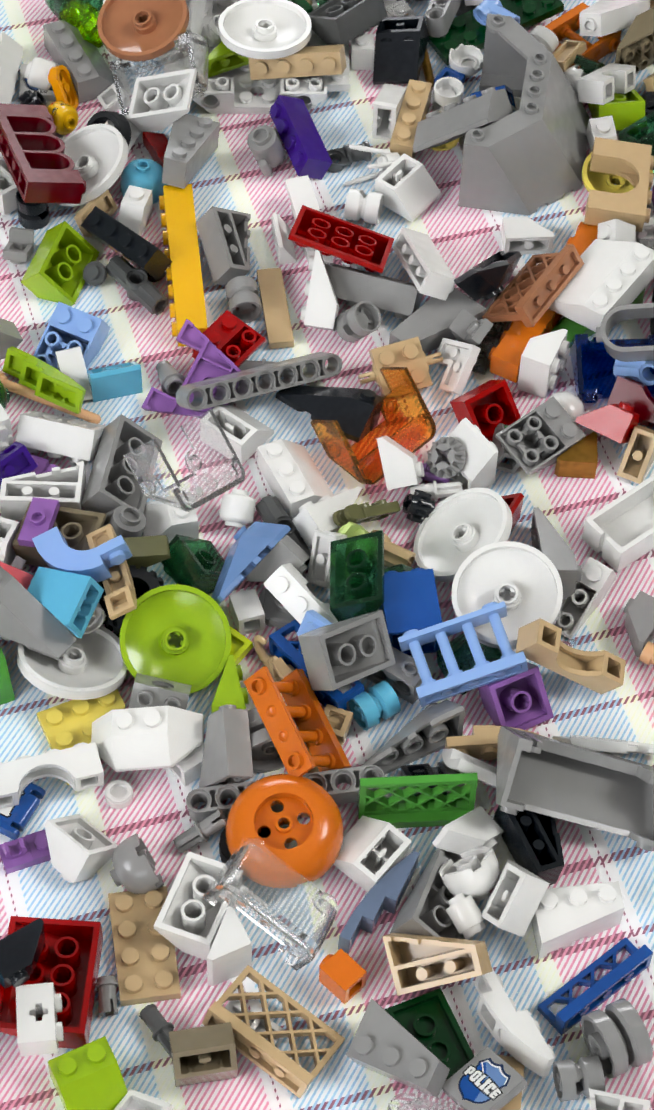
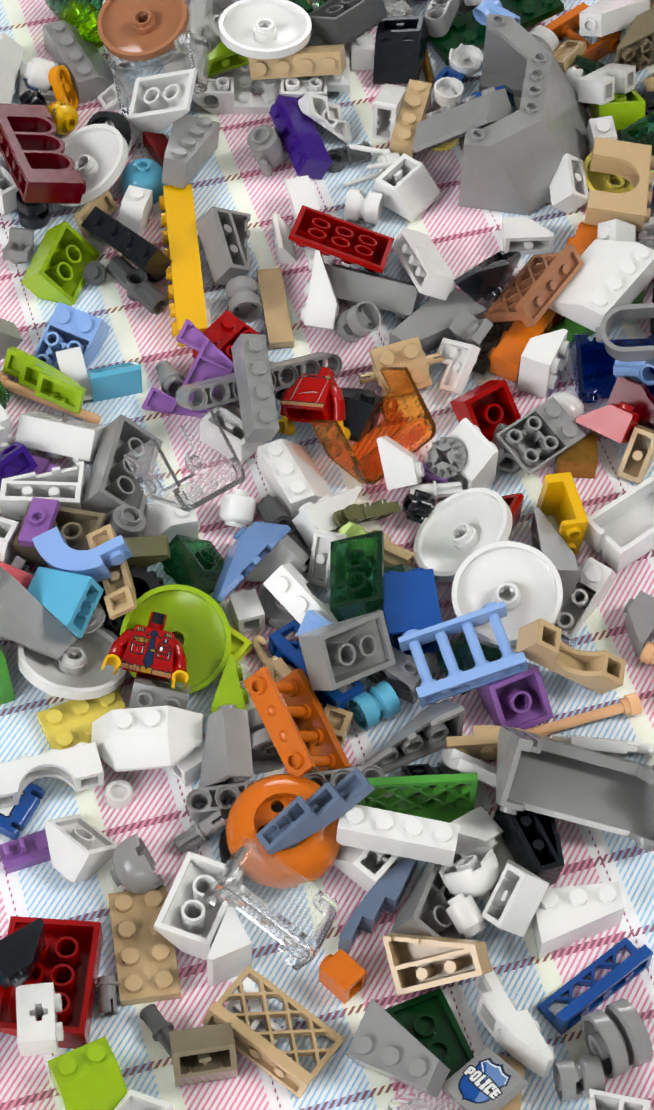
(149, 652): none -> torso
(255, 388): none -> light grey brick
(307, 817): none -> sand blue slope
(311, 399): none -> red torso
(326, 114): none -> white slope
(398, 834): none -> white brick
(562, 499): none -> yellow panel
(569, 185): none -> white slope
(629, 705): none -> light nougat piece

